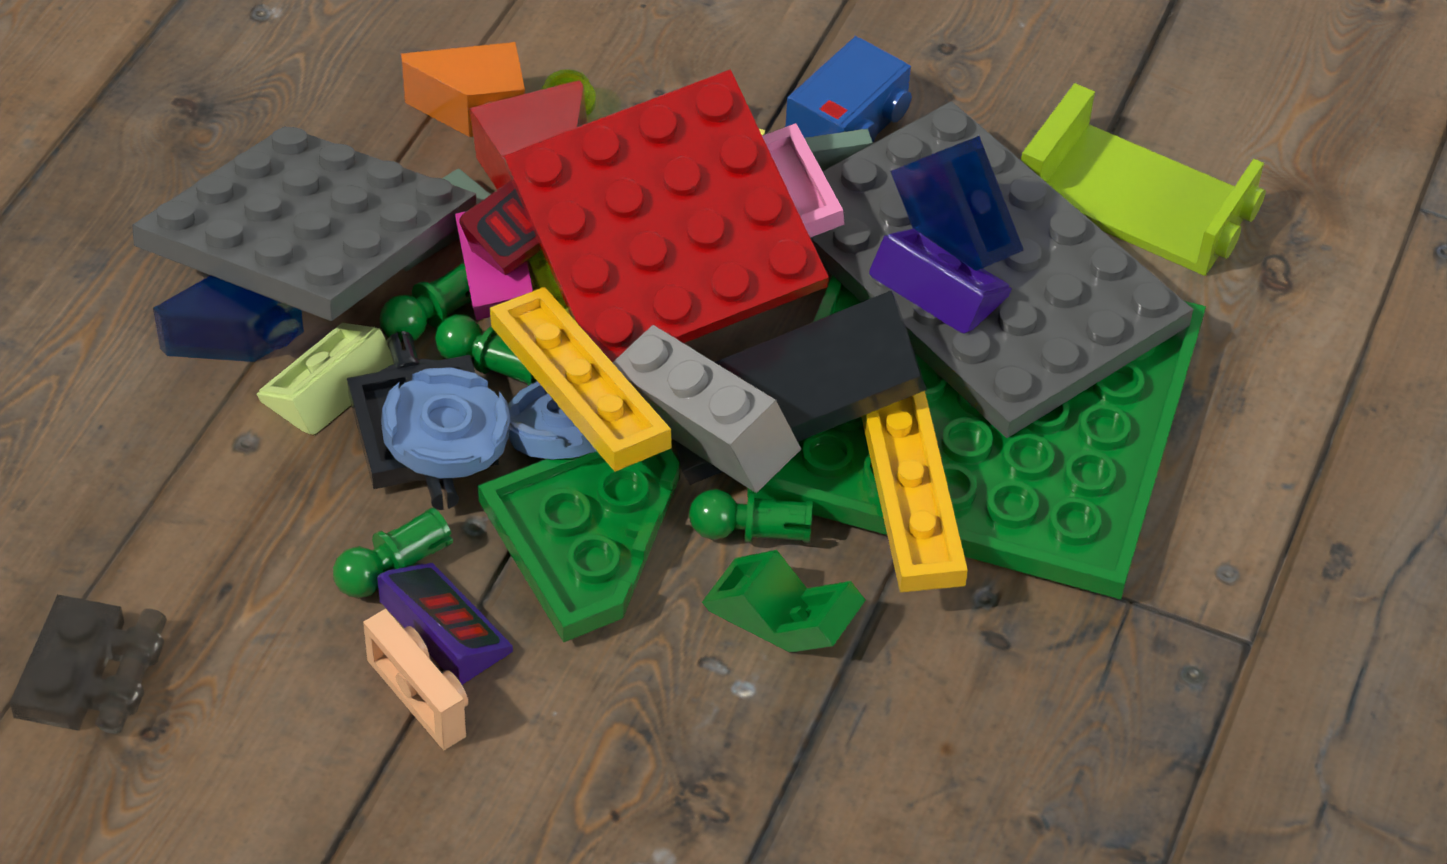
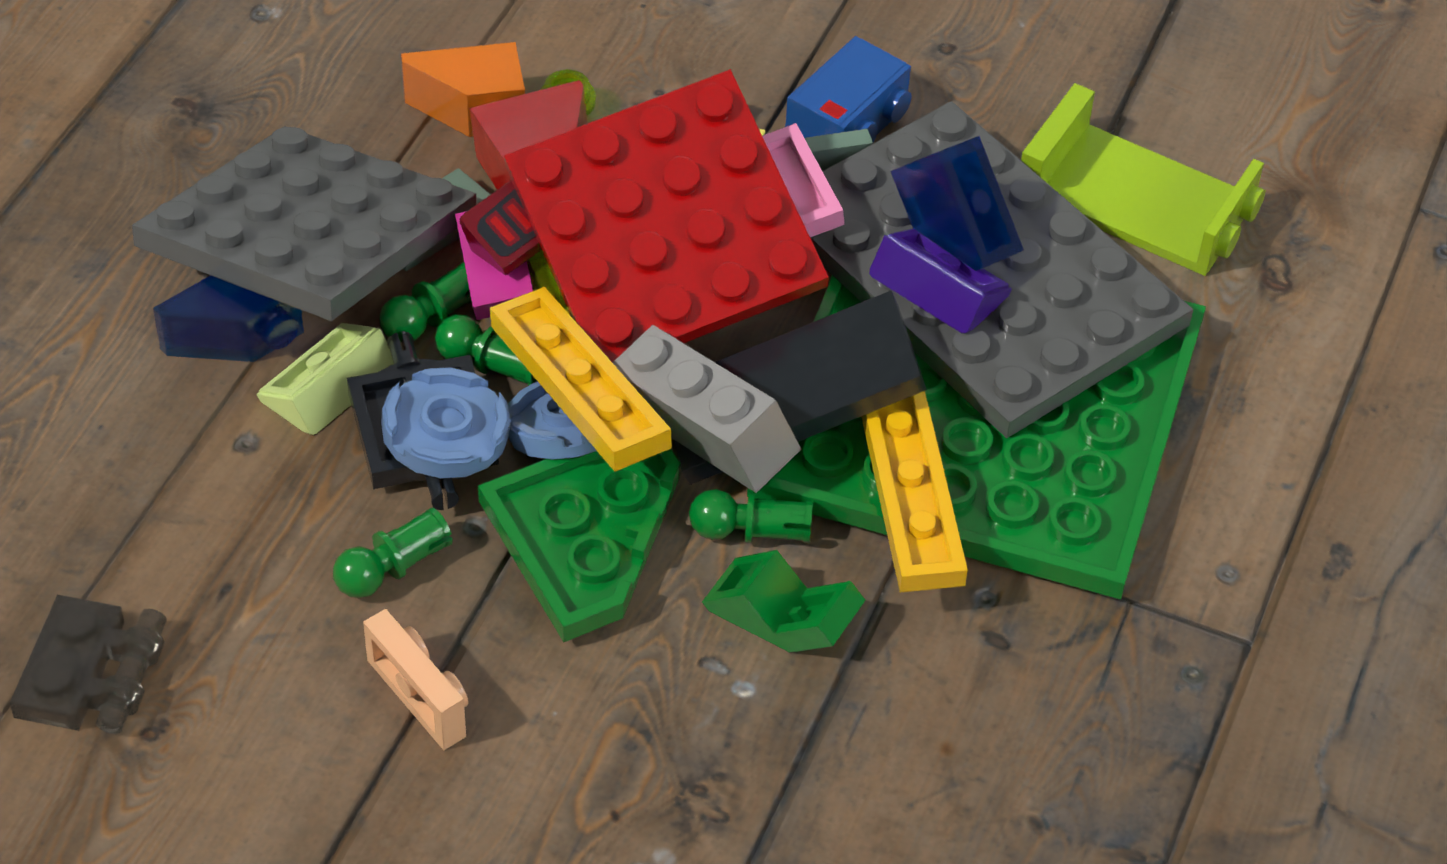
(444, 618): slope -> none

